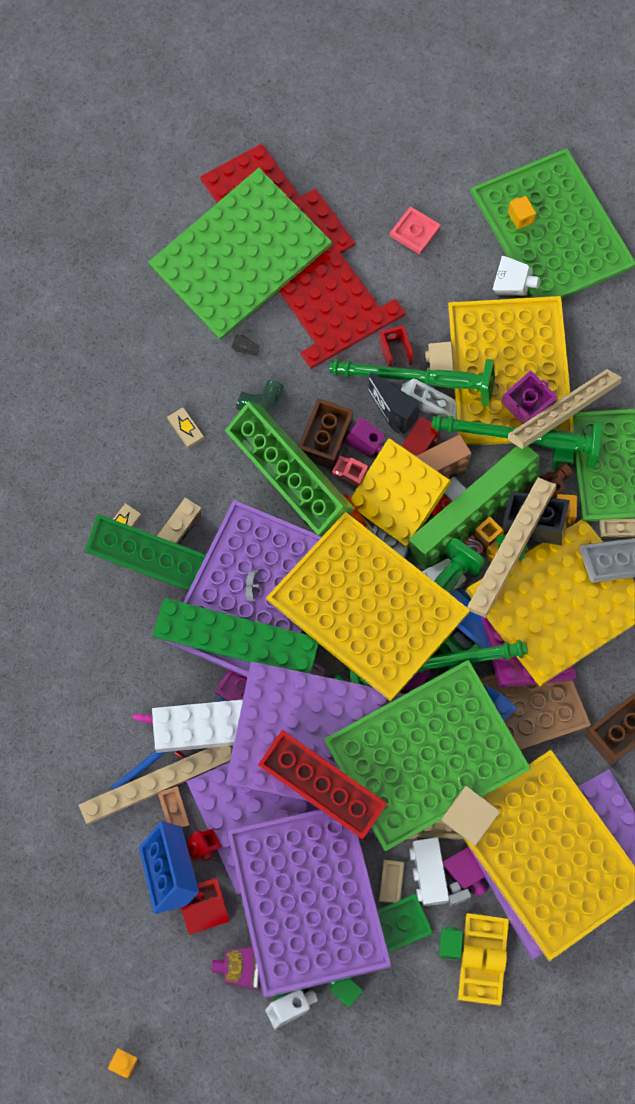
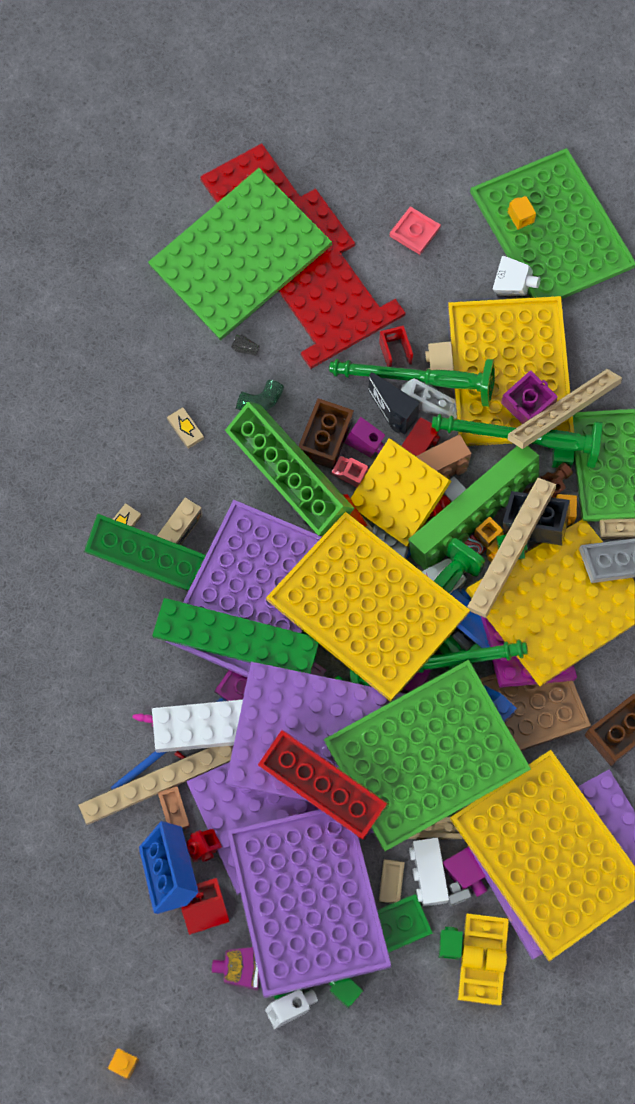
(249, 585): light grey piece -> none
(470, 815): tan tile -> none

